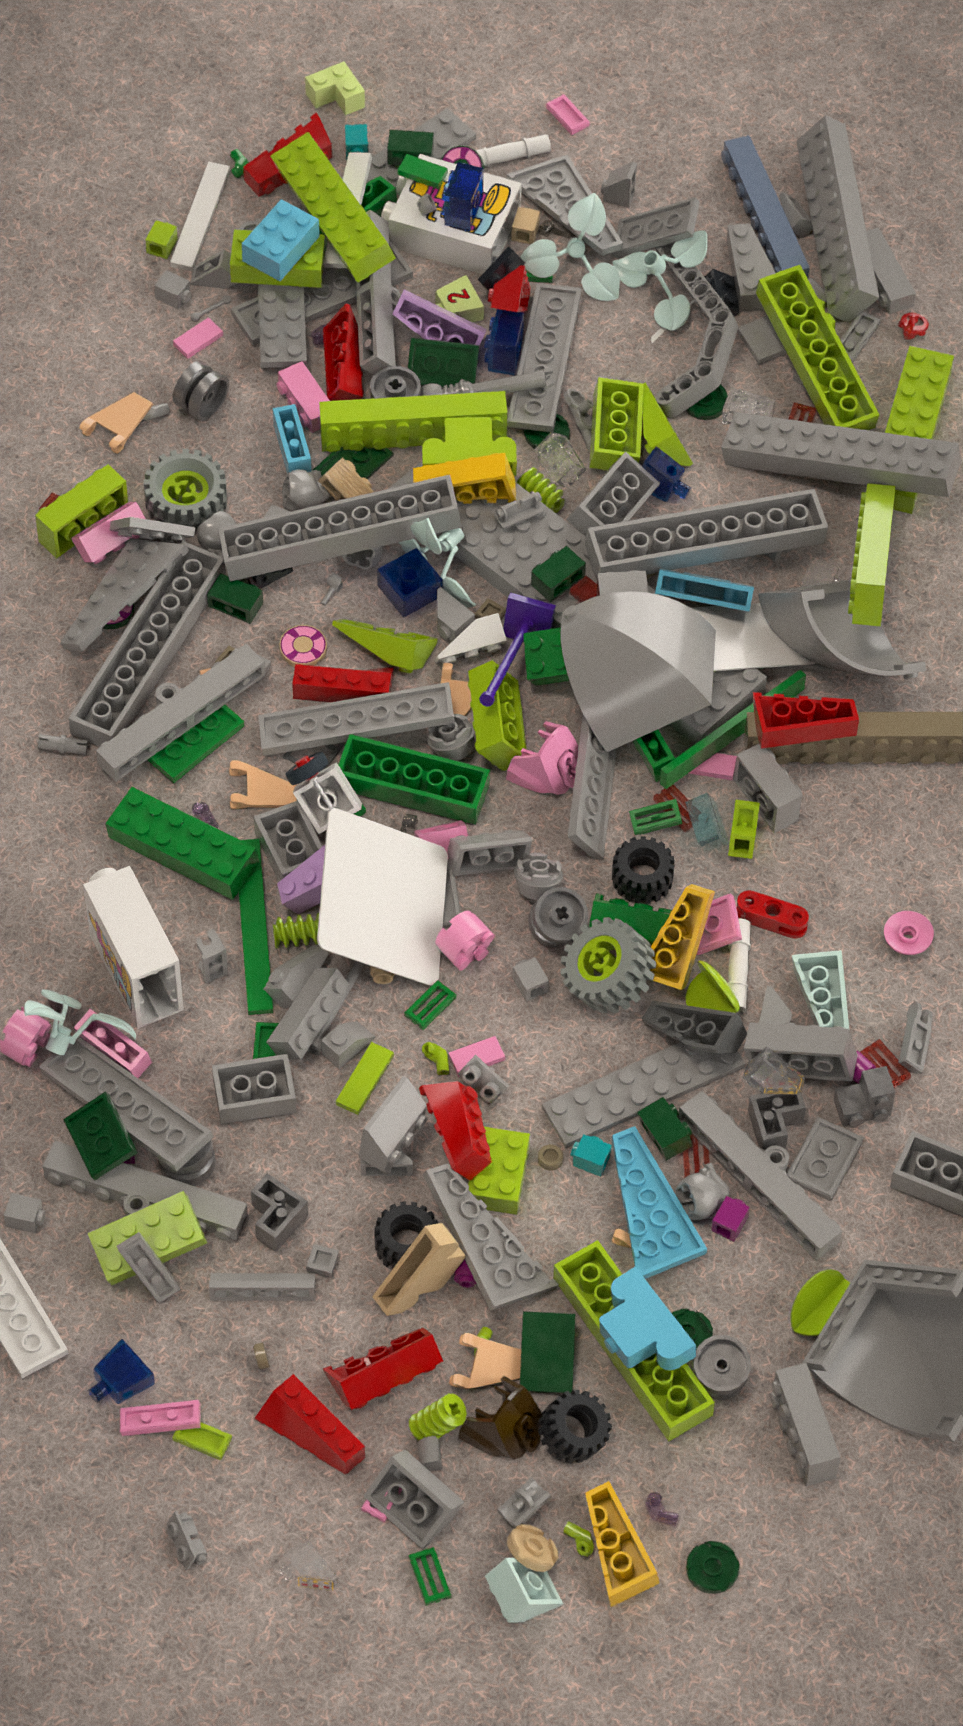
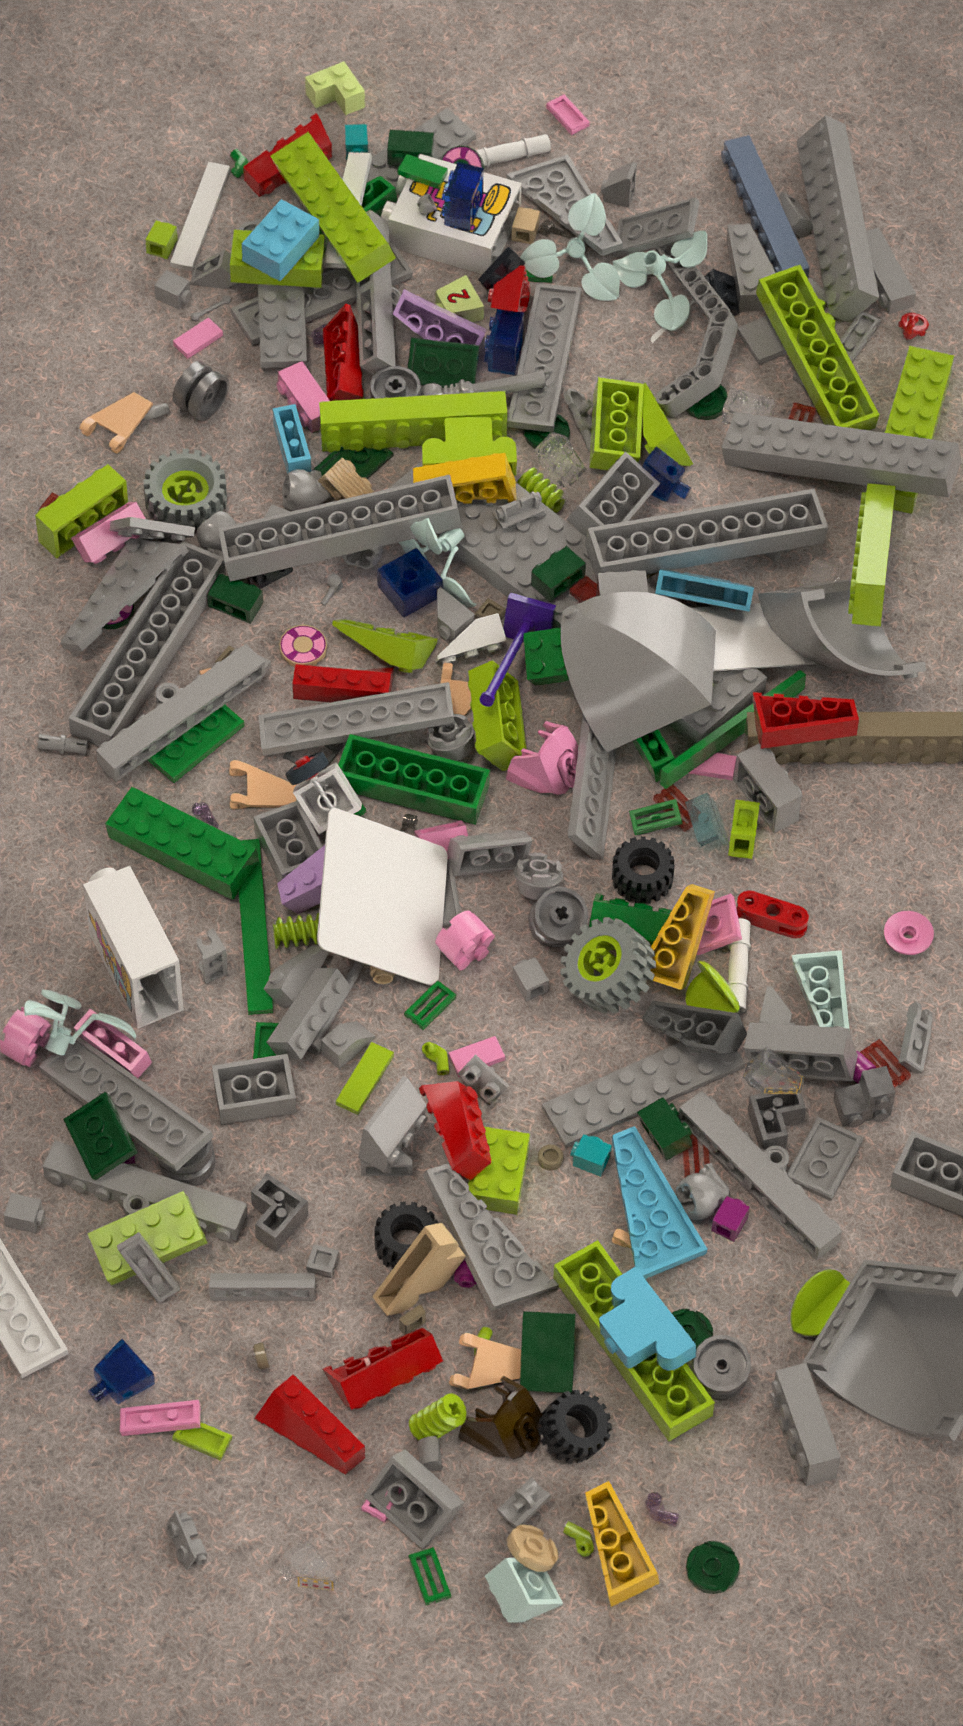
(412, 1320): none -> dark tan tile

